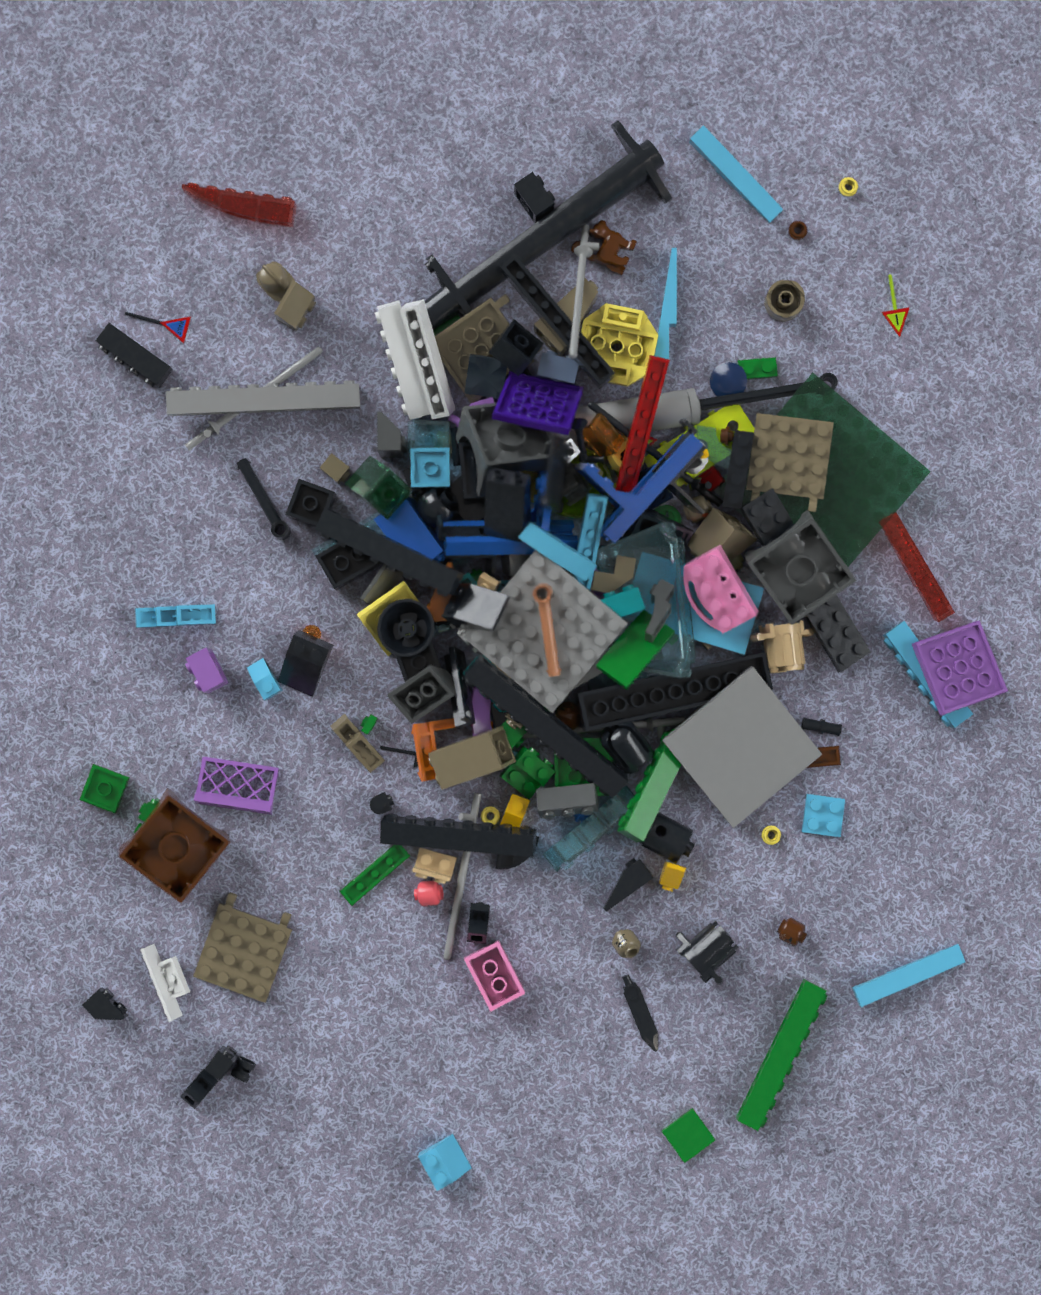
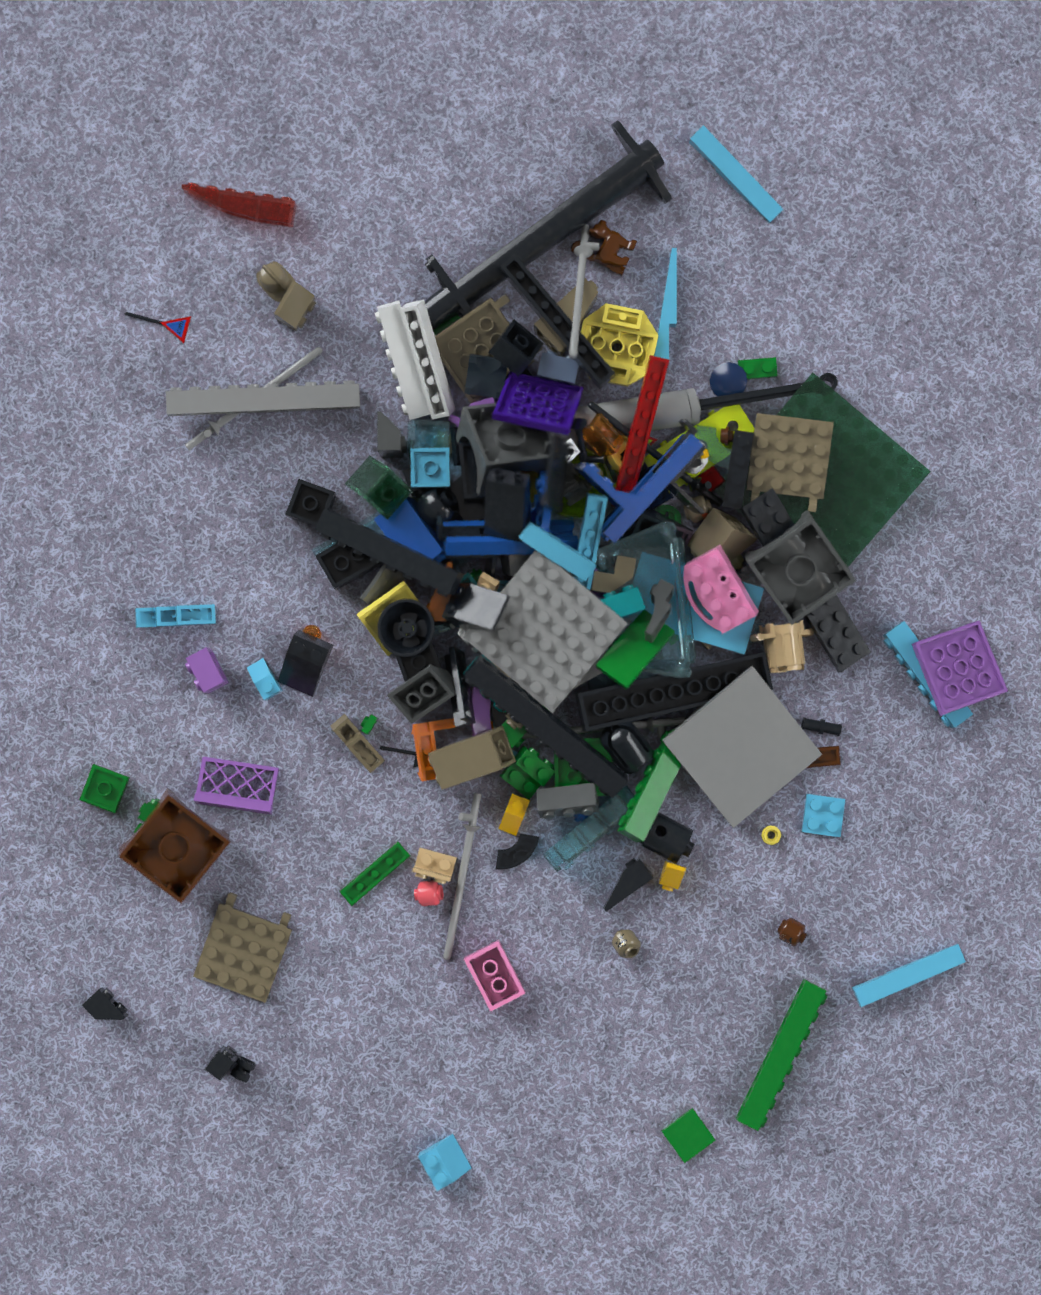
(133, 354): black brick -> none
(167, 980): white bracket -> none
(199, 1088): black brick -> none
(263, 499): black piece -> none
(335, 469): dark tan brick -> none
(381, 803): black plate -> none
(458, 835): black brick -> none
(478, 923): black brick -> none
(490, 809): light yellow plate -> none
(534, 197): black brick -> none
(548, 629): nougat piece -> none
(568, 714): reddish brown head -> none
(640, 1013): black piece -> none
(707, 950): black container -> none
(781, 290): dark tan brick -> none
(797, 224): reddish brown plate -> none
(852, 182): light yellow plate -> none
(896, 316): piece -> none
(916, 567): clear red slope -> none

